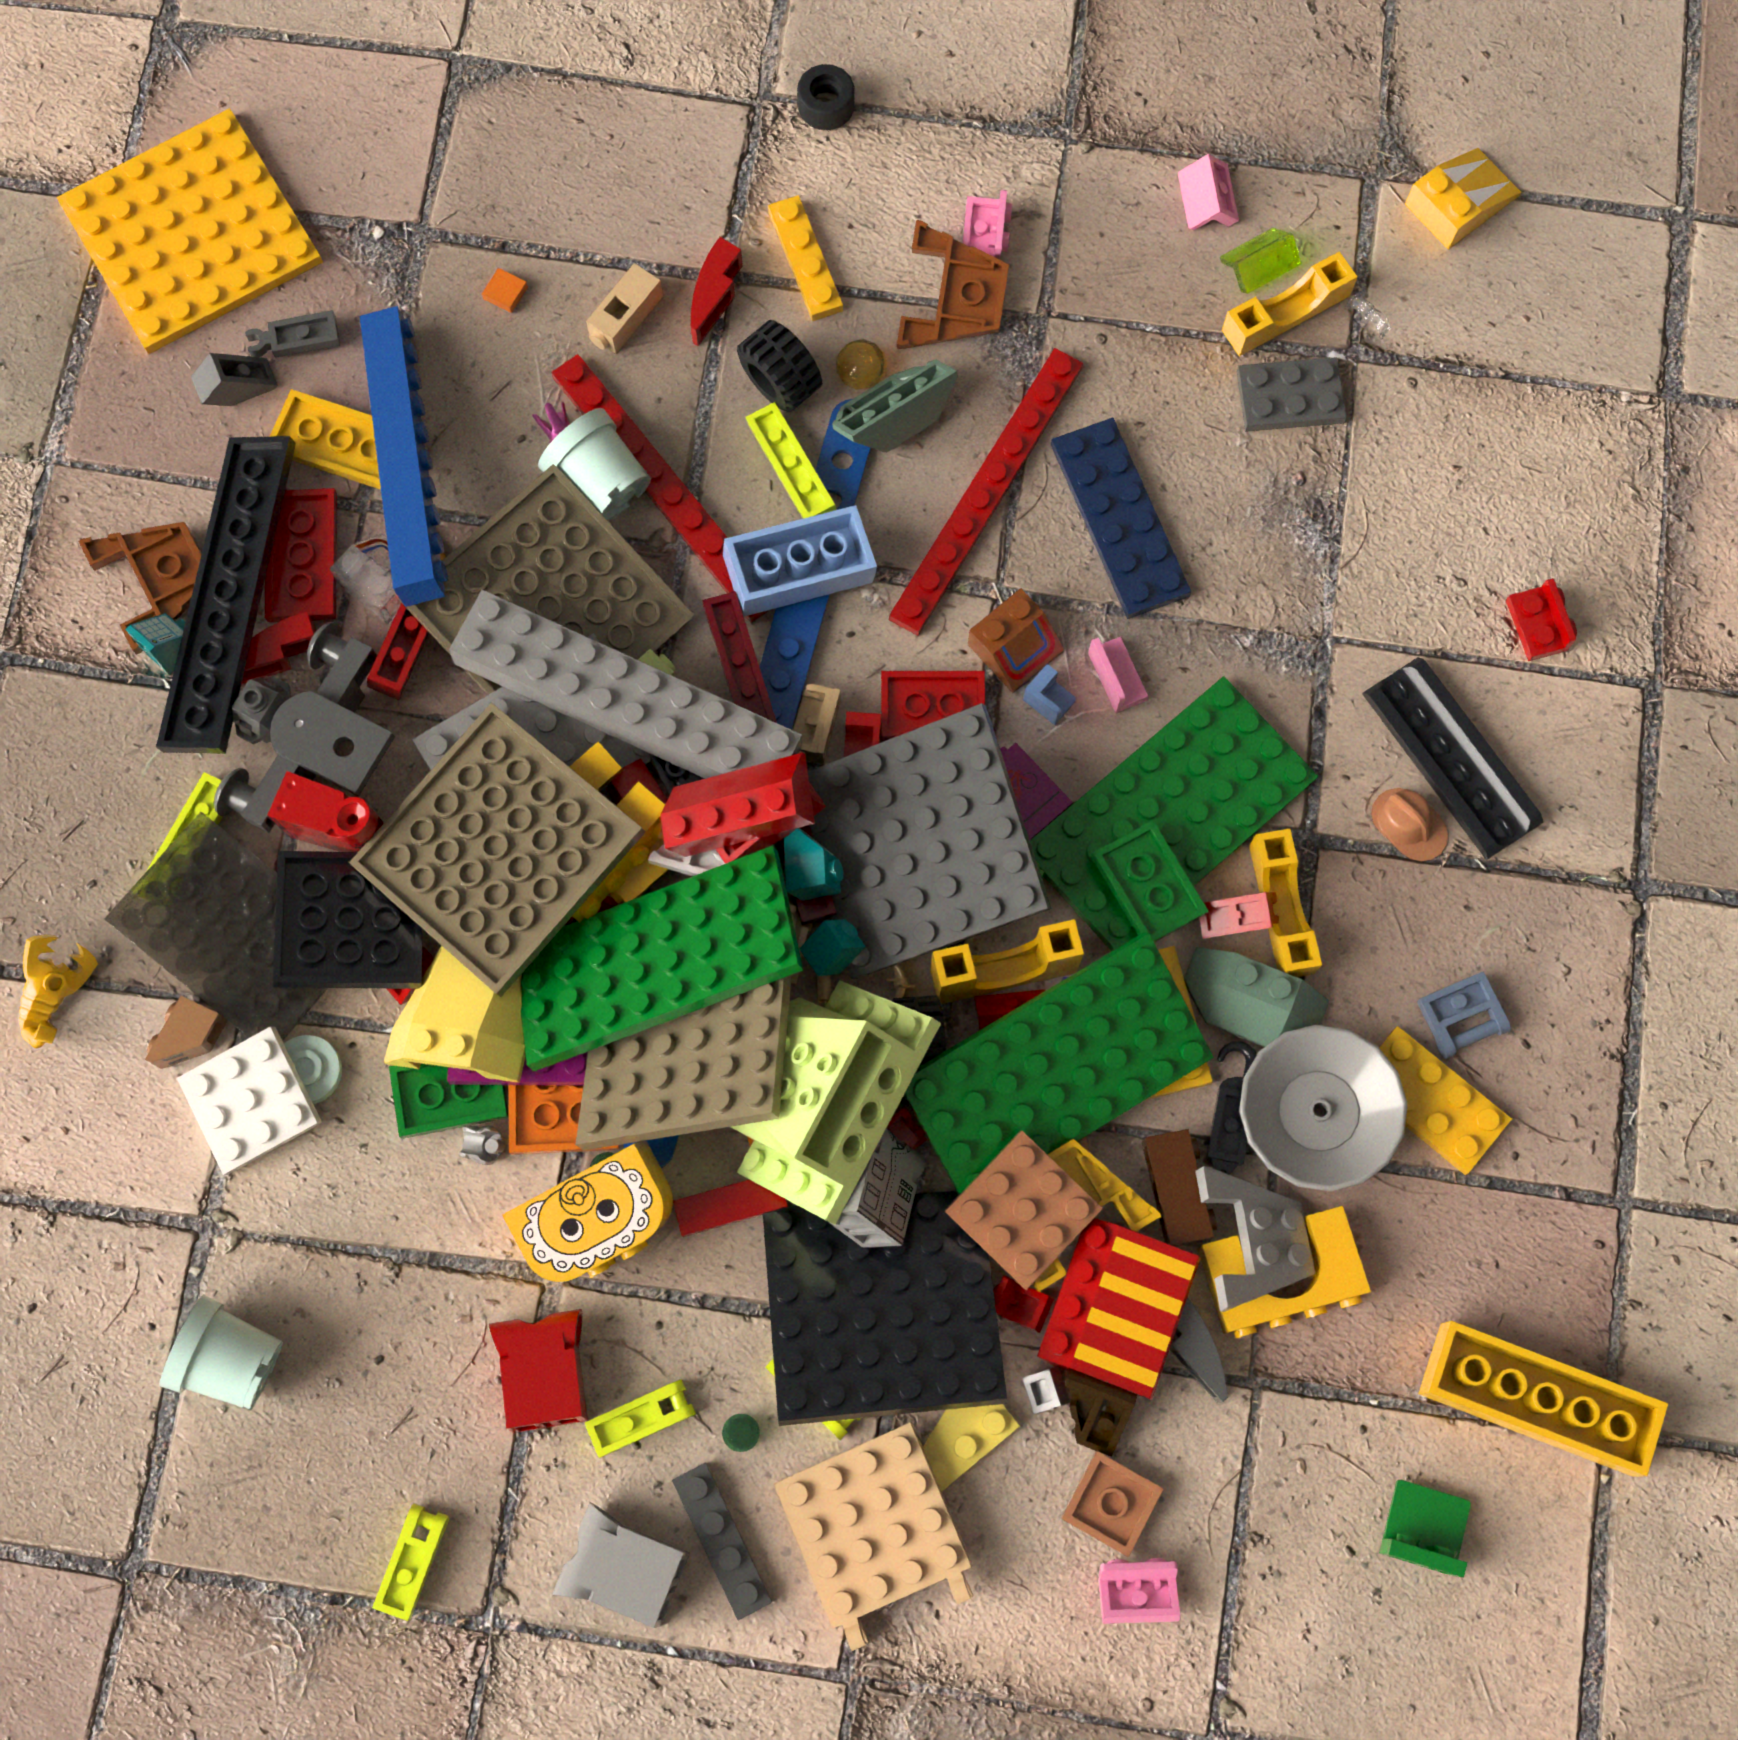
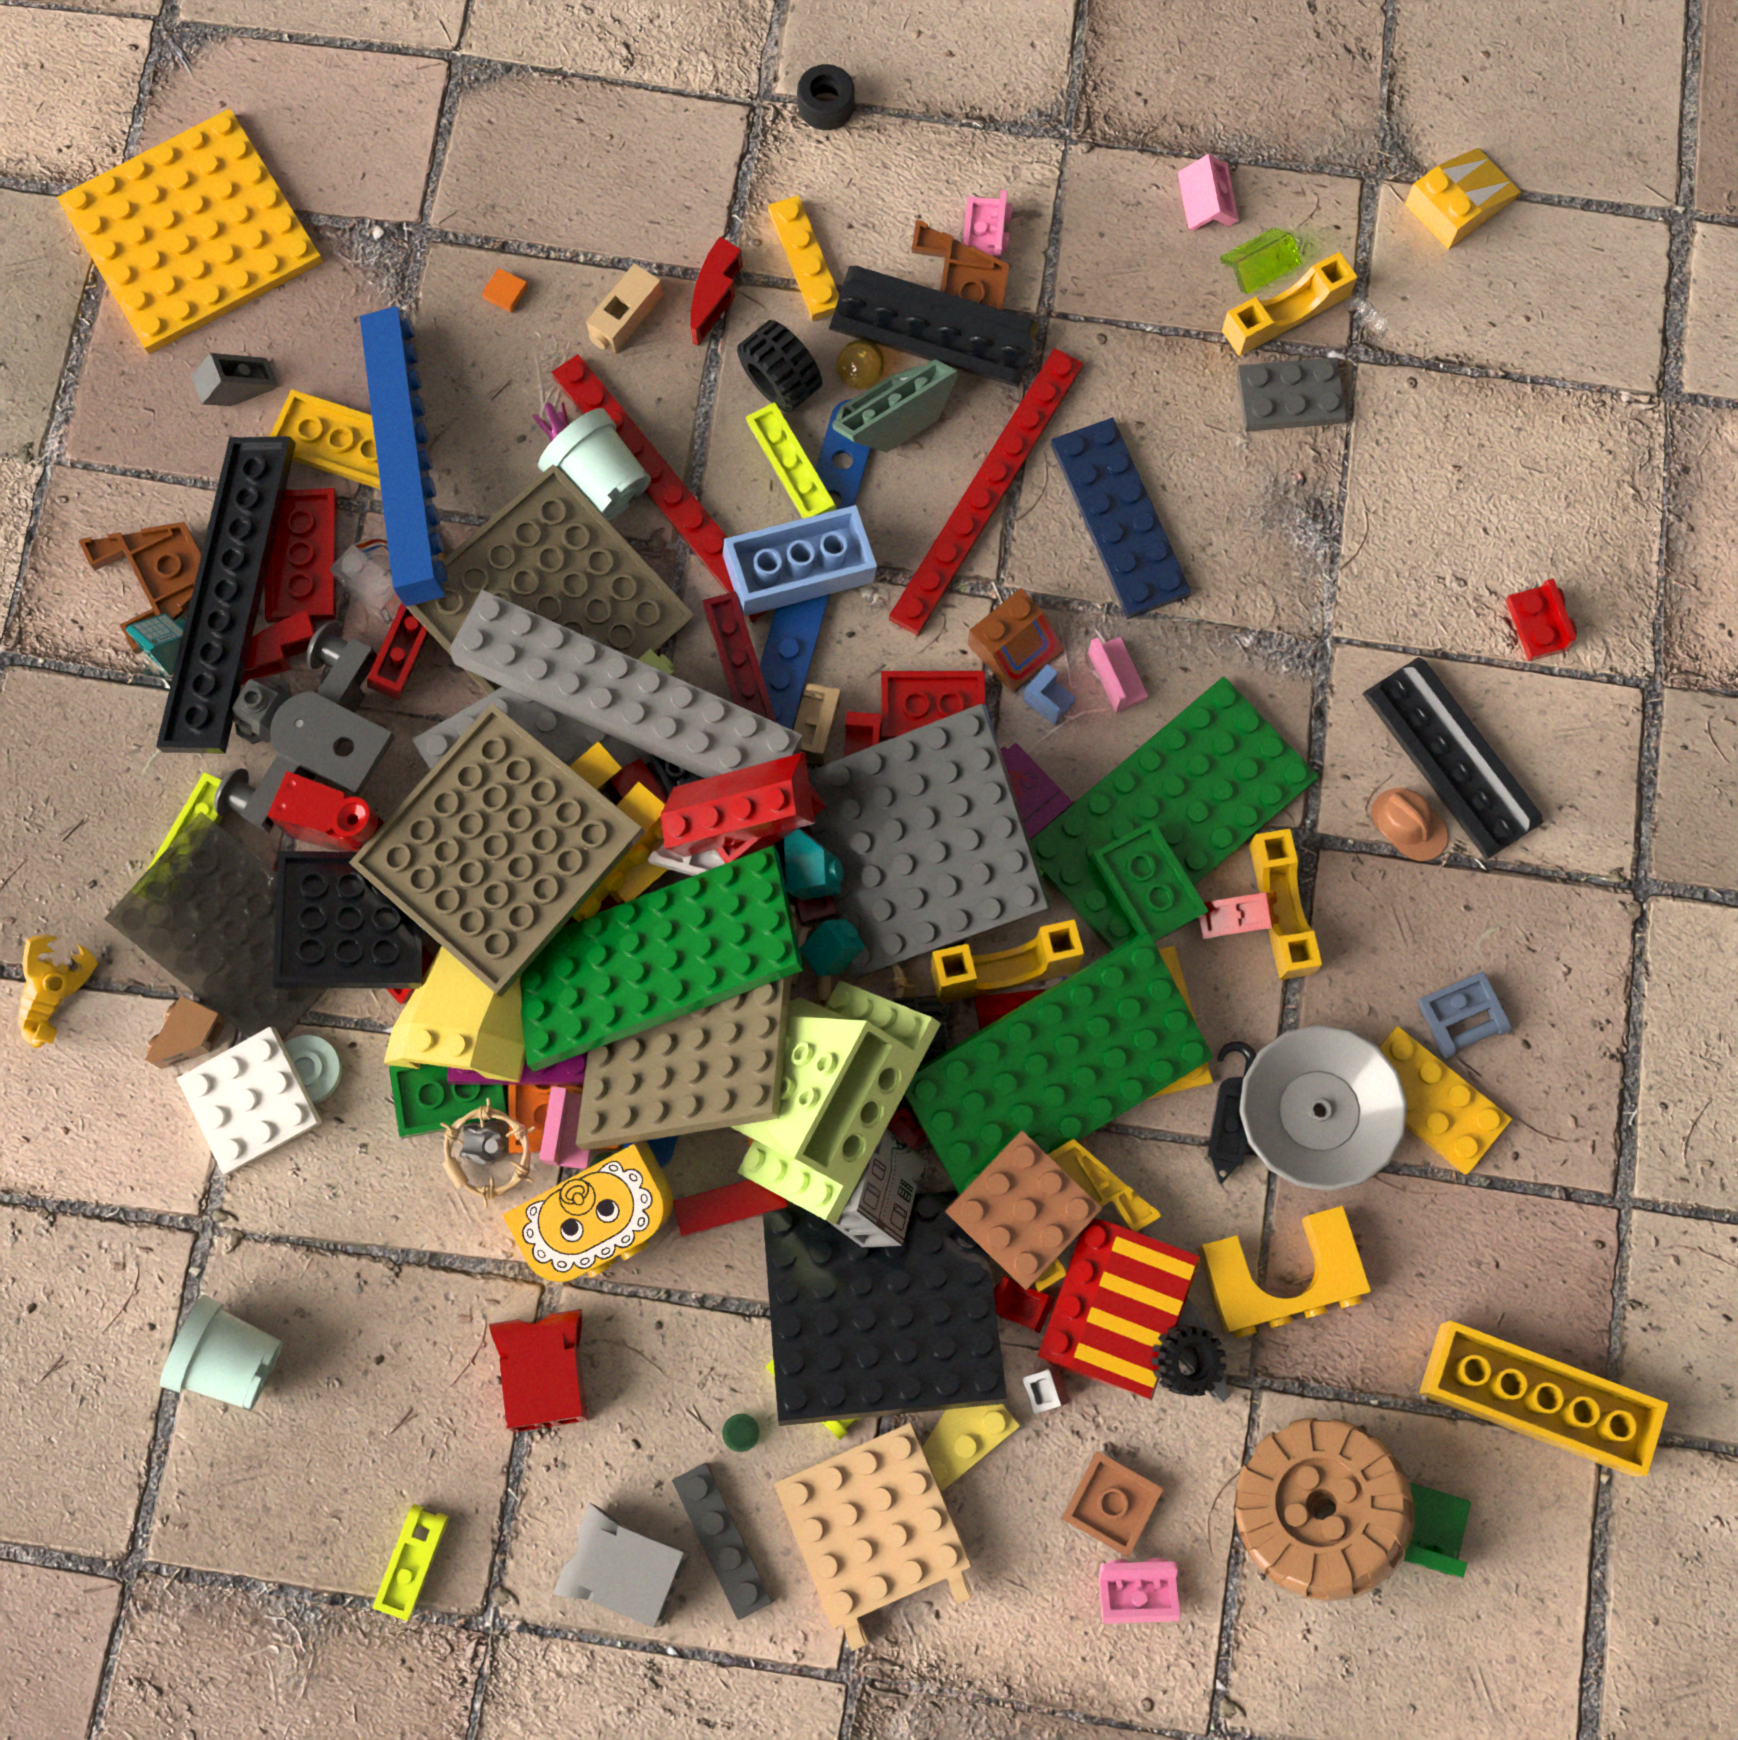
(296, 335): dark grey plate -> none
(456, 1172): none -> tan piece
(561, 1131): none -> bright pink panel
(638, 1419): neon yellow plate -> none
(934, 325): none -> black plate
(1098, 1411): dark brown wing -> none
(1175, 1188): reddish brown brick -> none
(1208, 1363): none -> black tyre
(1250, 996): sand green wedge -> none
(1270, 1236): light grey wing -> none
(1316, 1467): none -> medium nougat wheel

